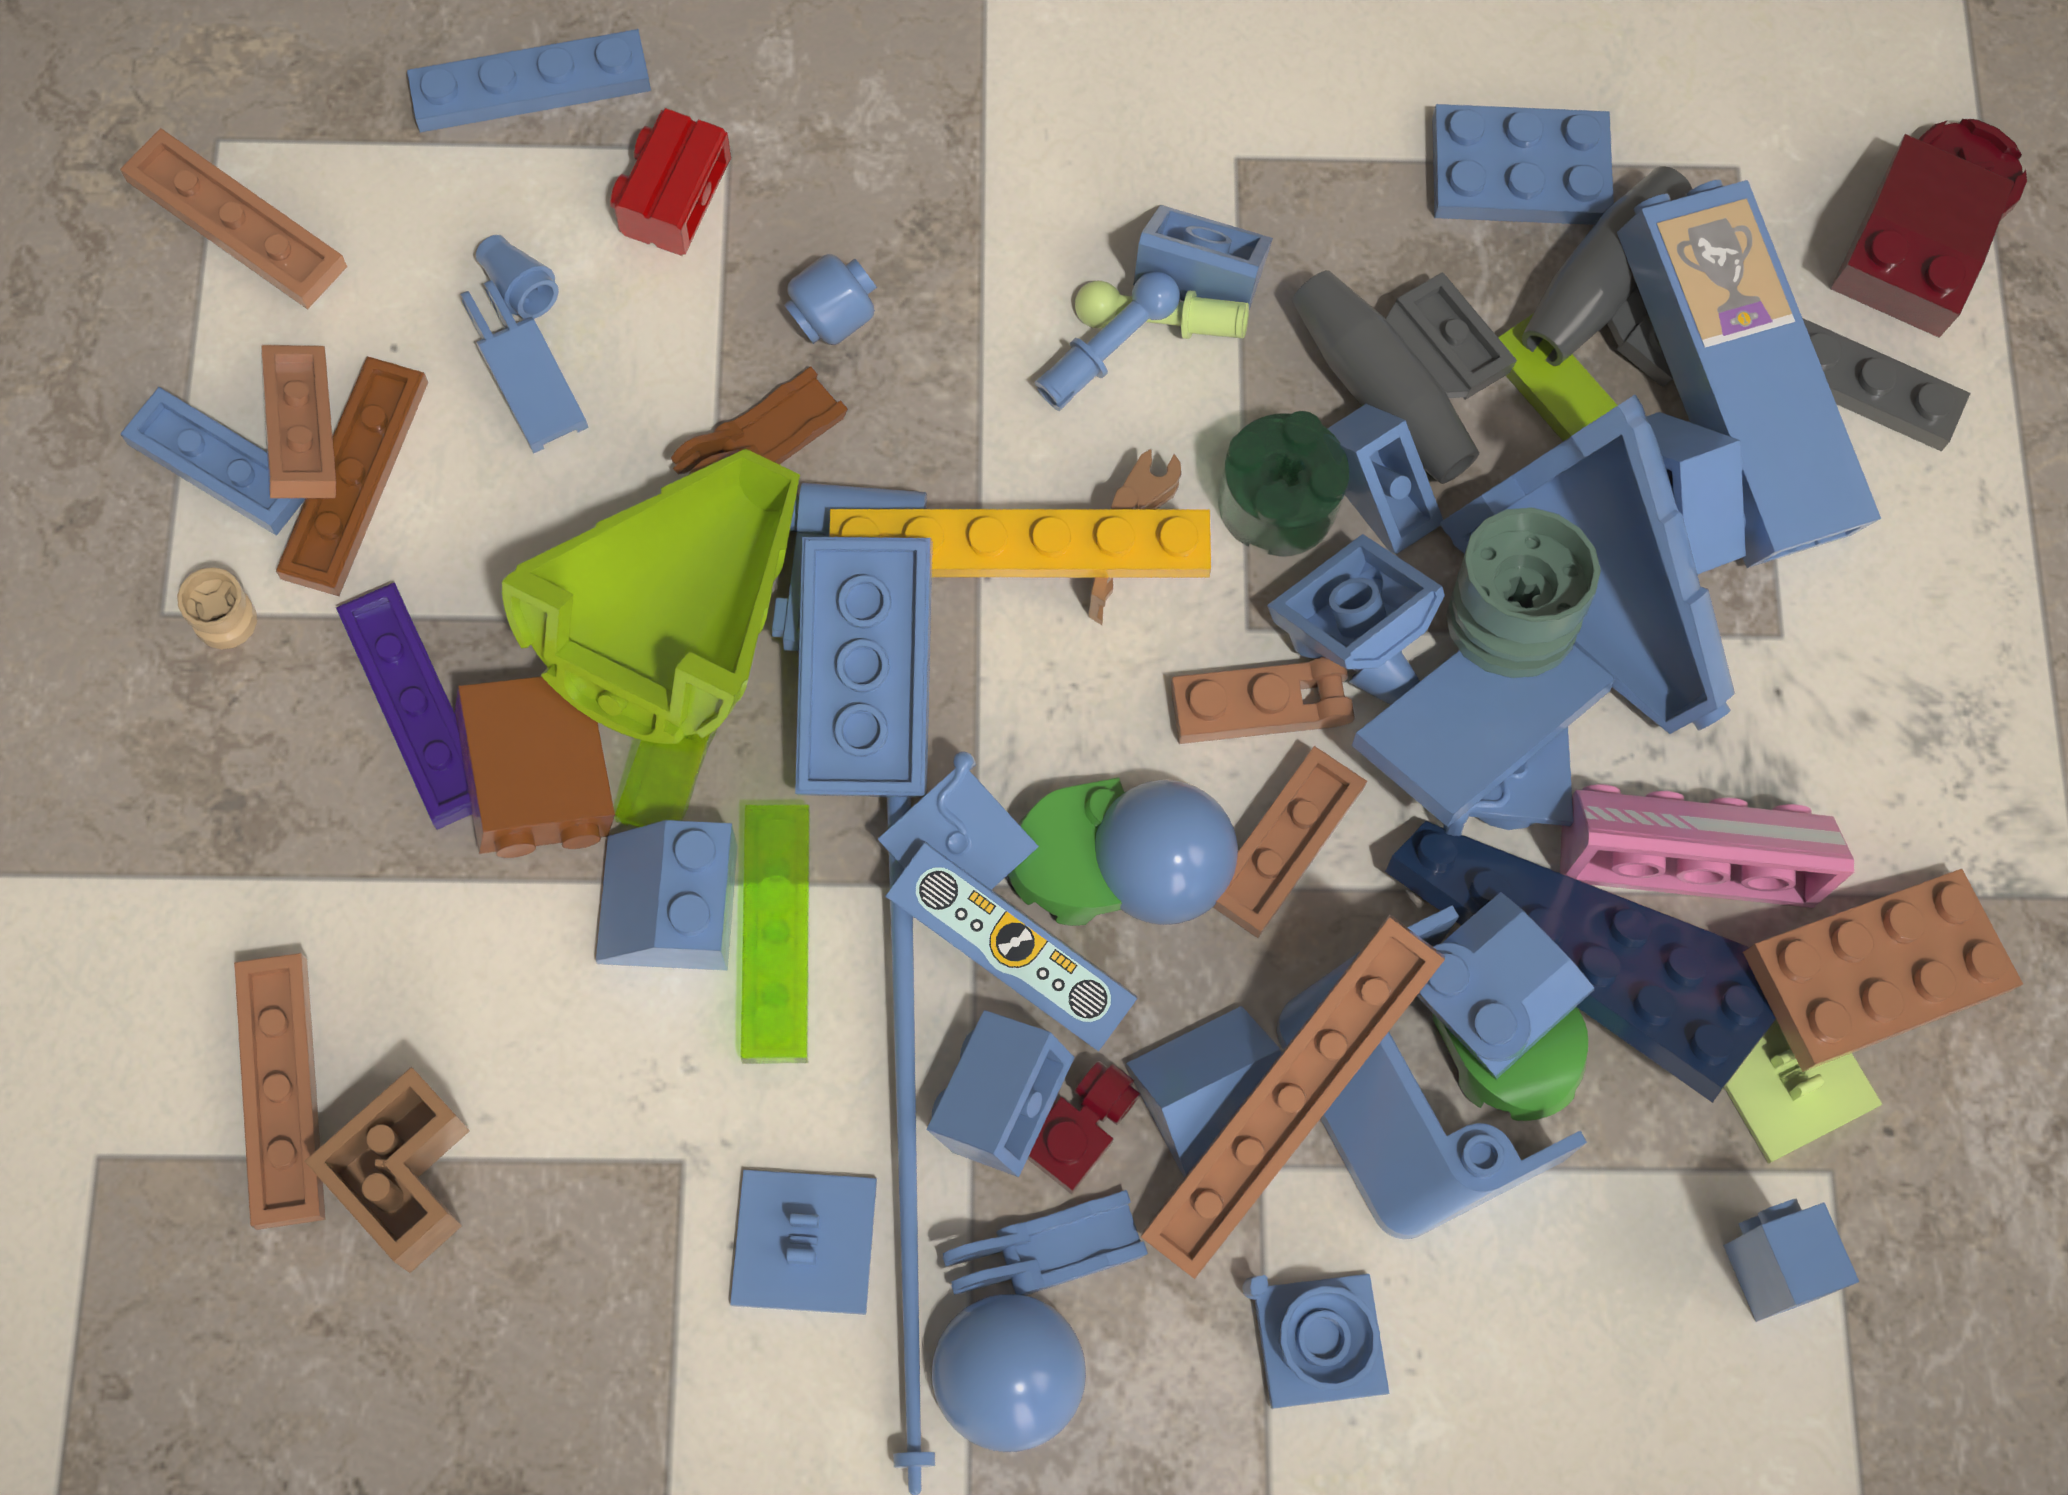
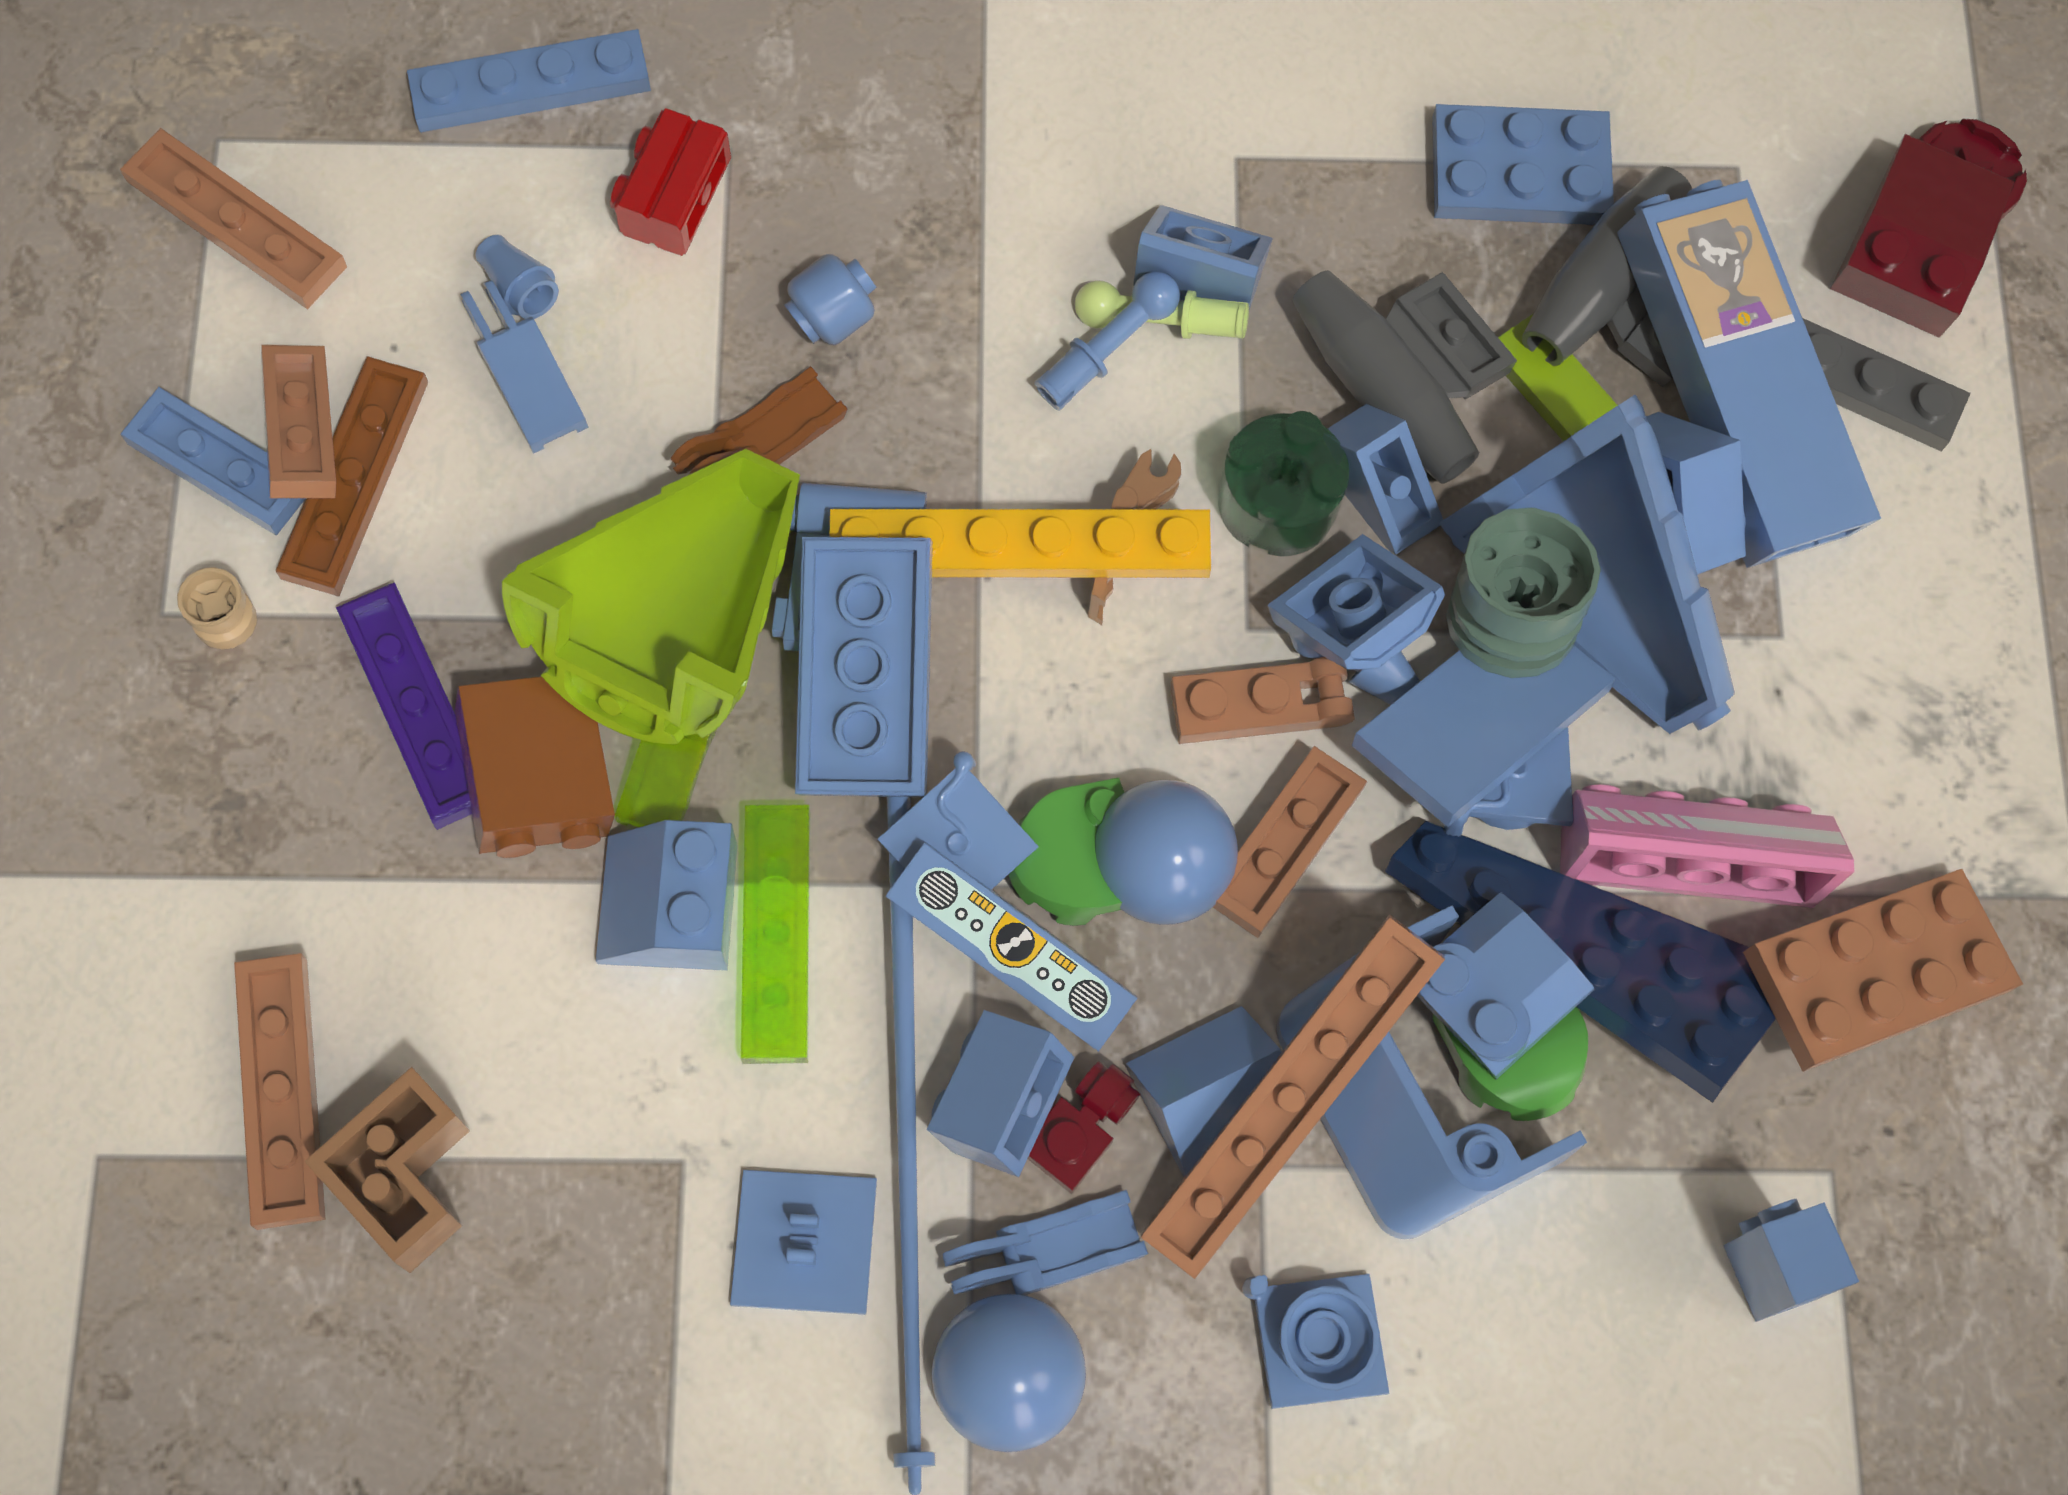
(1794, 1106): yellowish green piece -> none

